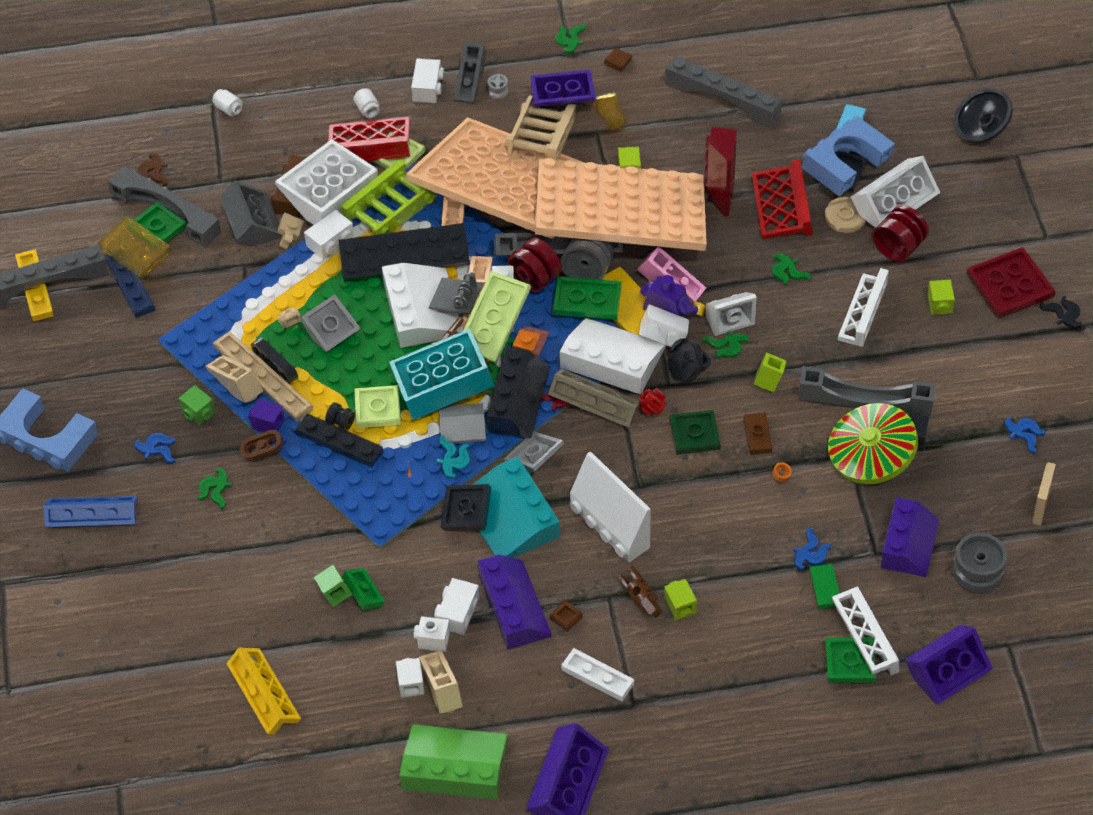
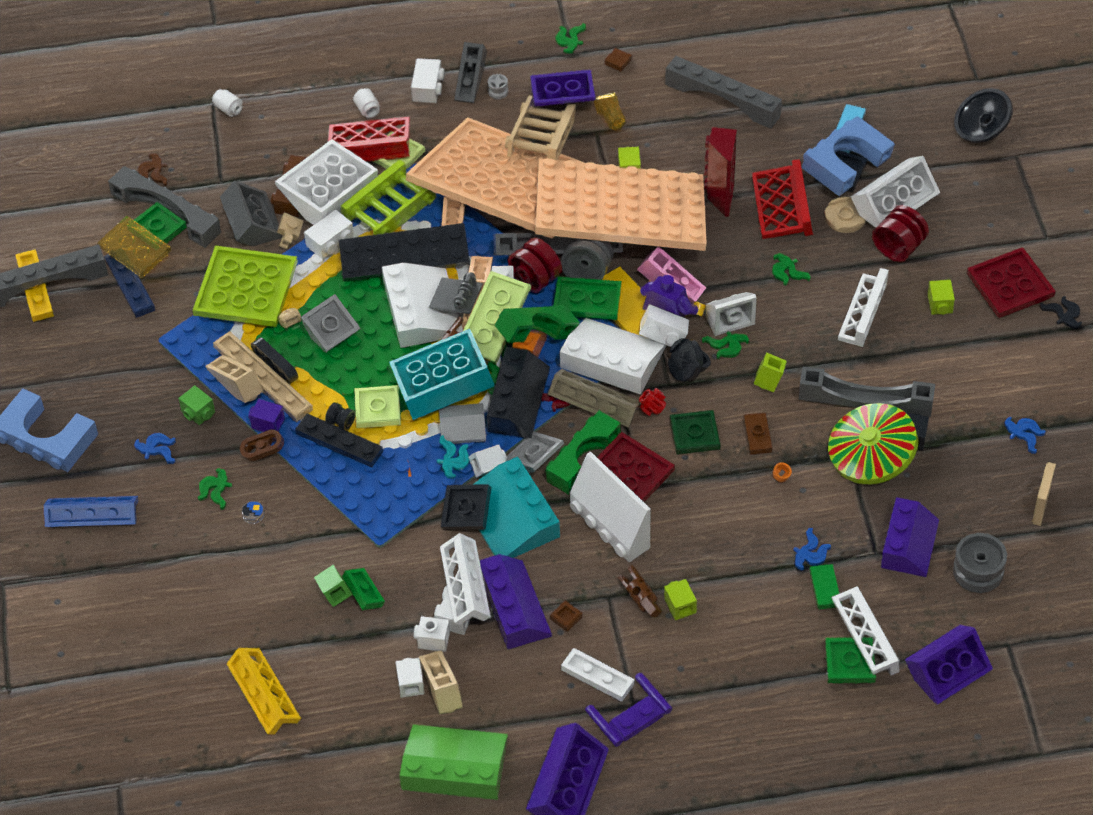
(245, 286): none -> lime plate
(253, 512): none -> tile
(469, 575): none -> white fence
(487, 459): none -> white brick
(553, 320): none -> green arch
(596, 434): none -> green arch
(636, 465): none -> dark red plate
(636, 717): none -> dark purple plate

